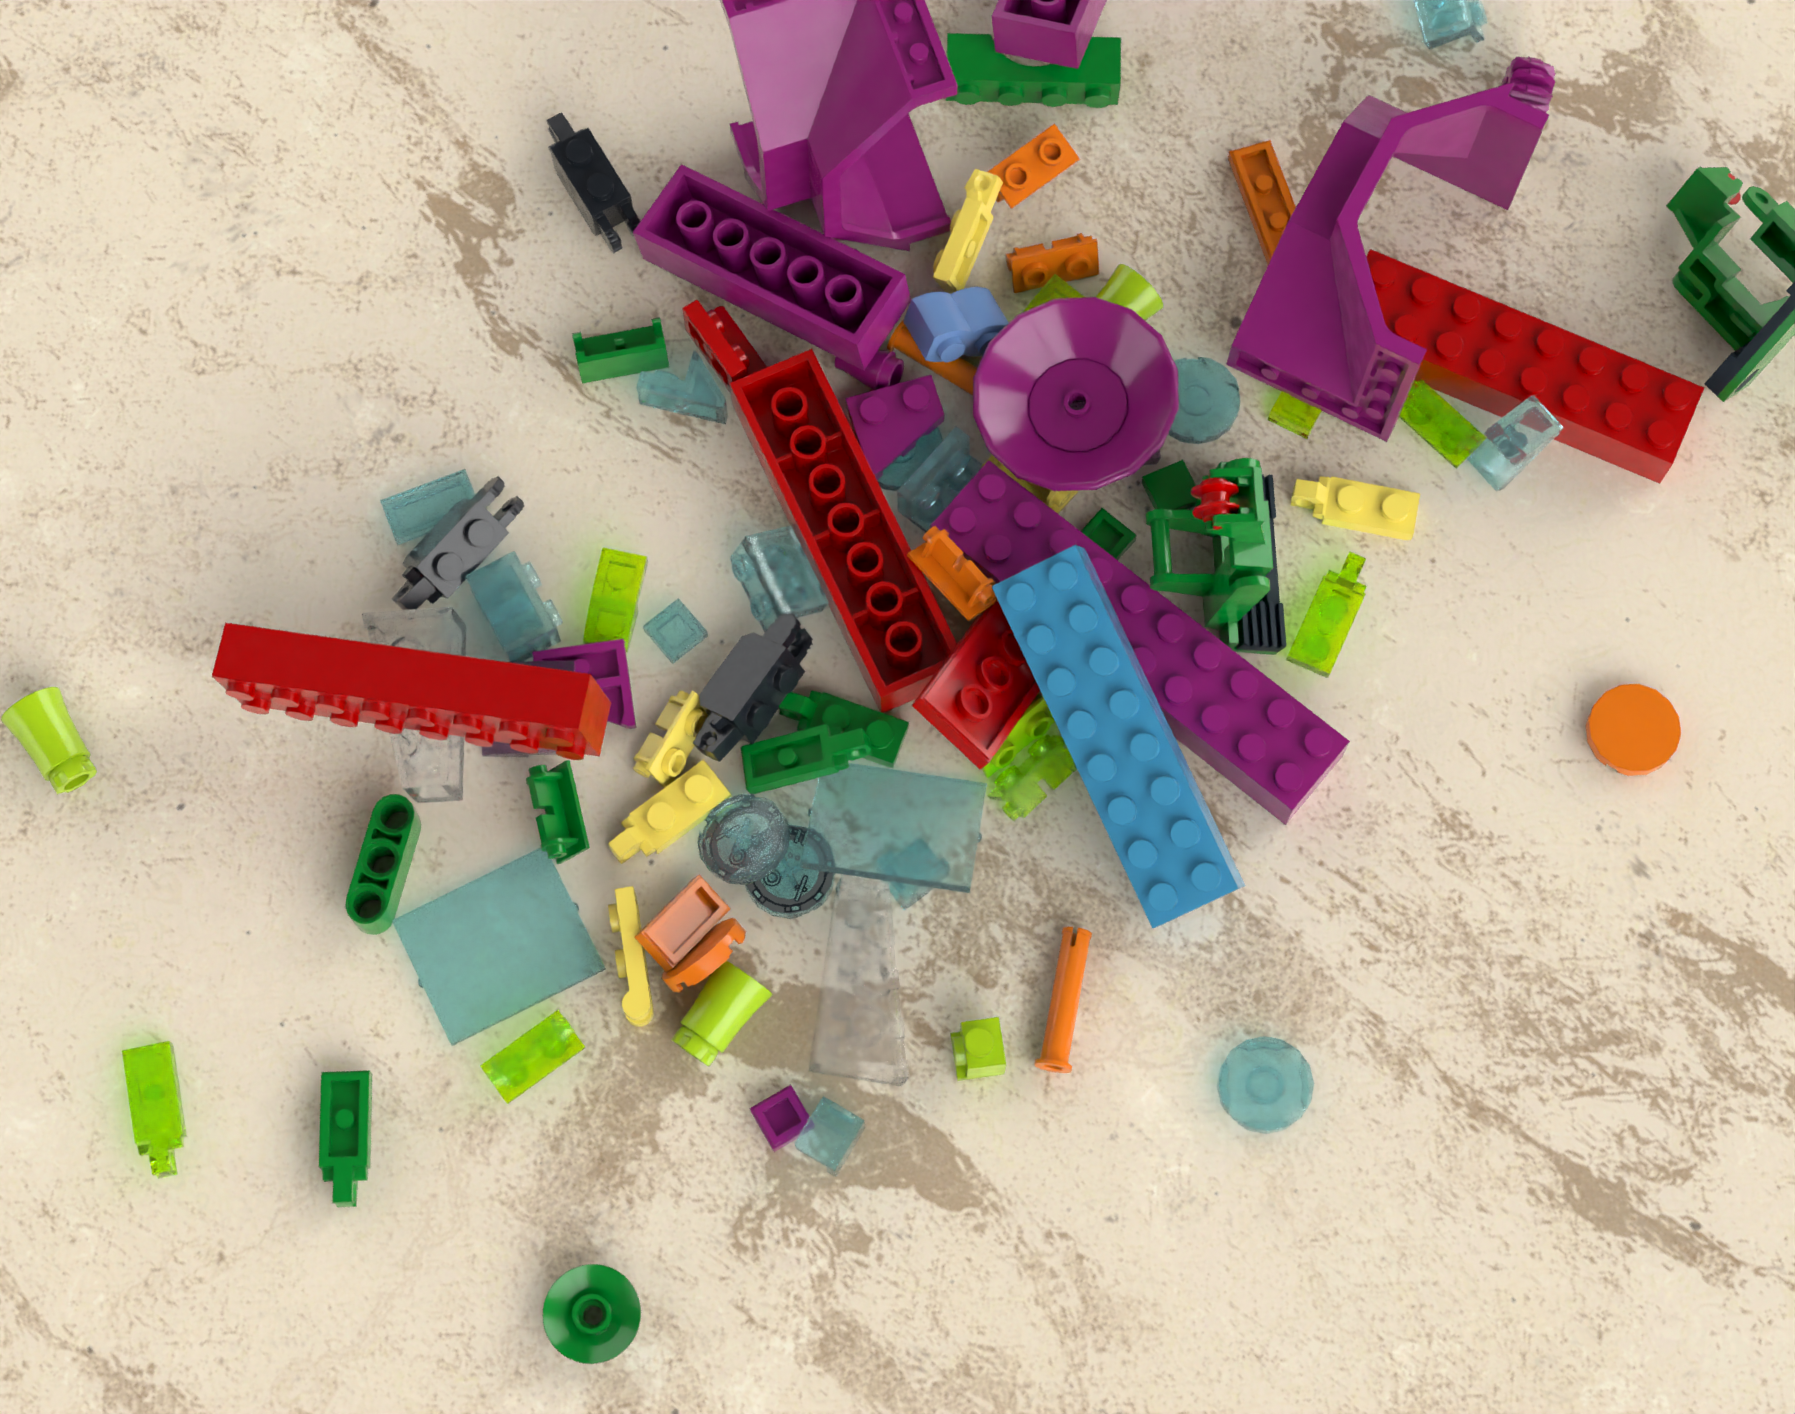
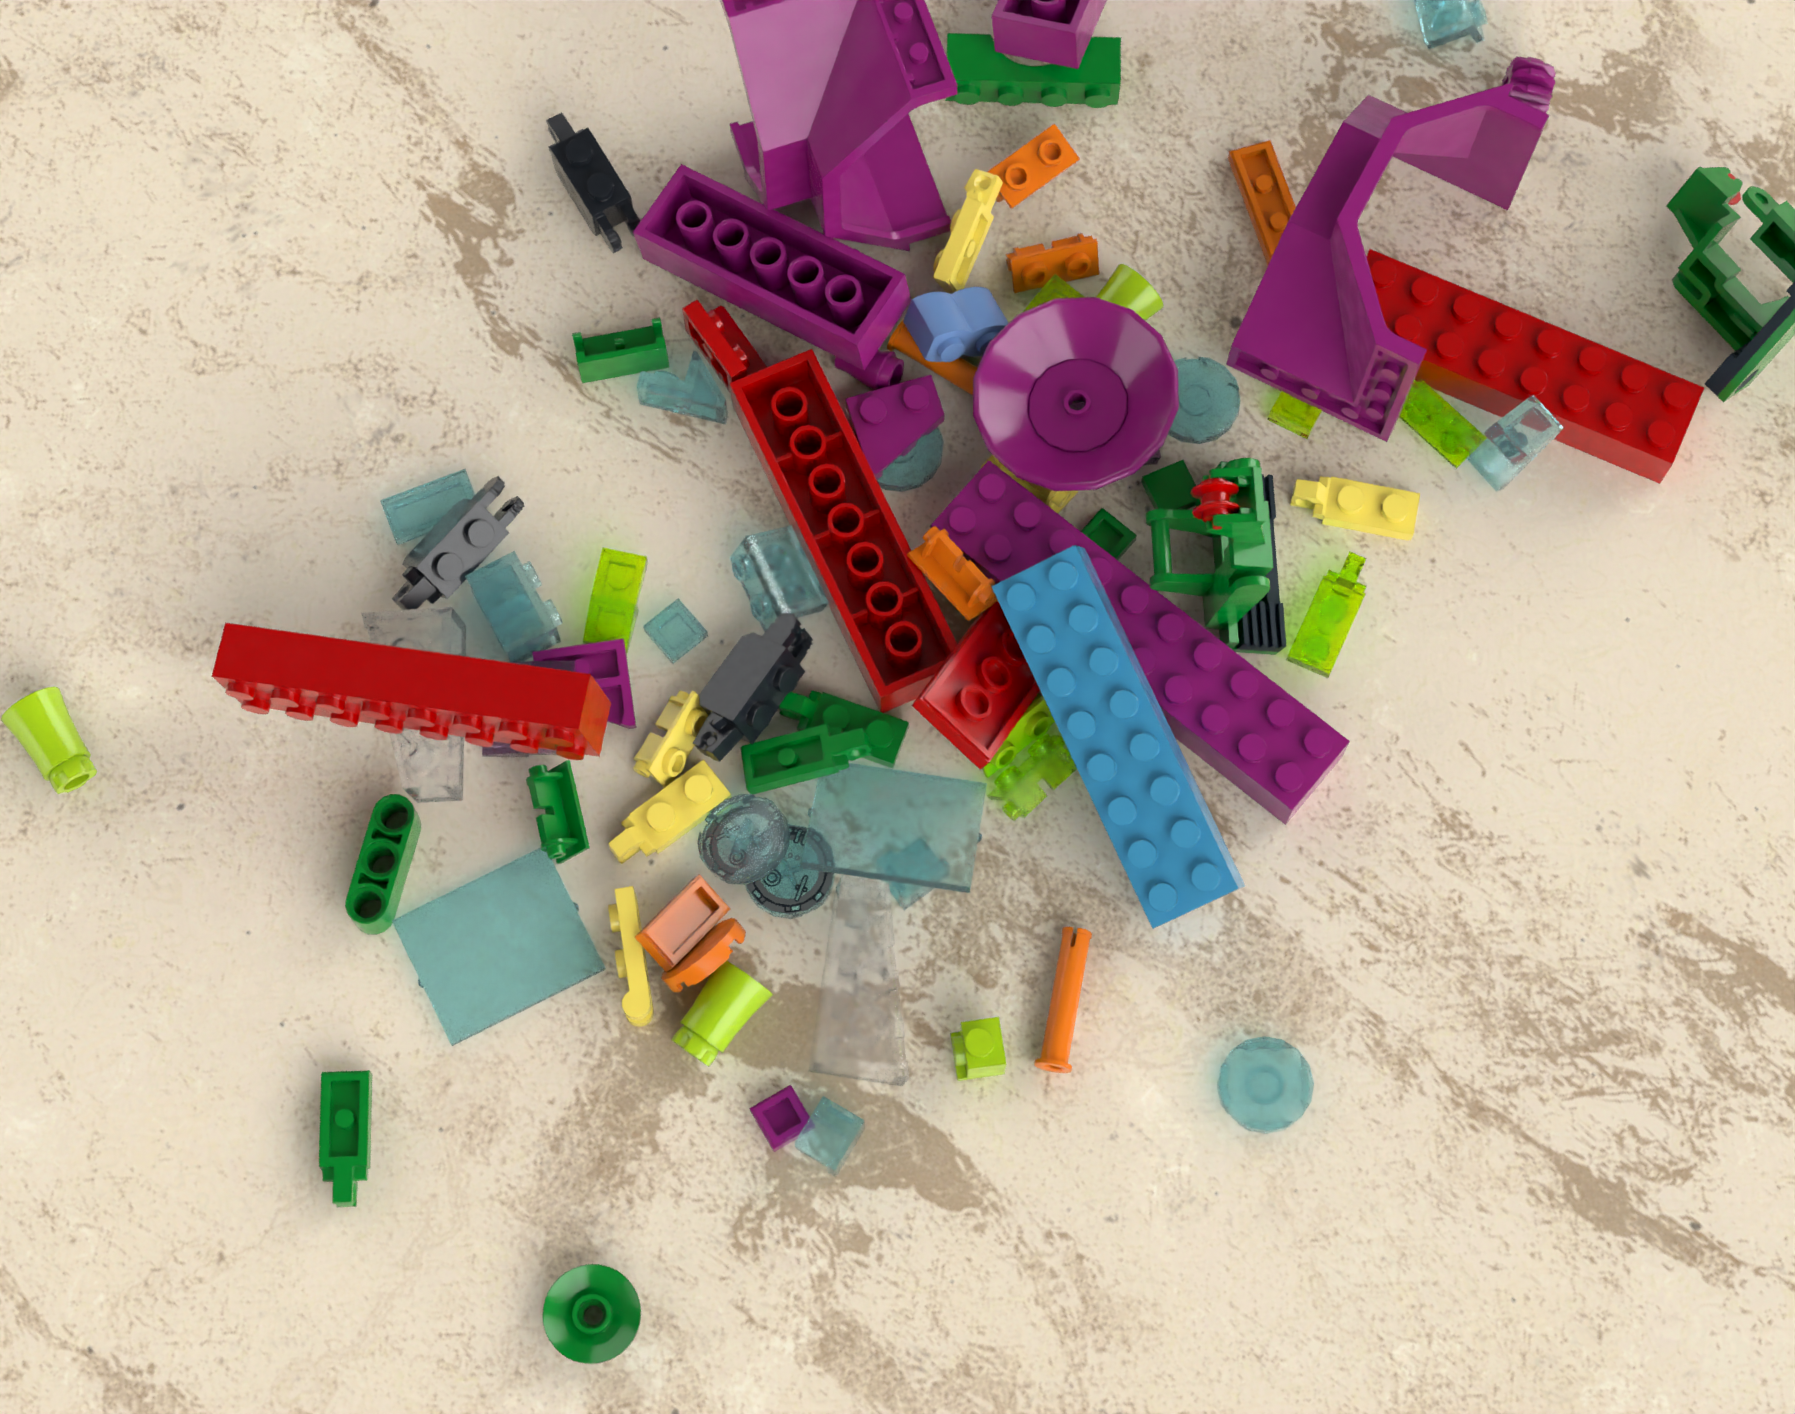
(155, 1104): clear neon green hinge -> none
(532, 1056): clear neon green hinge -> none
(938, 480): clear light blue bracket -> none
(1633, 729): orange tile -> none

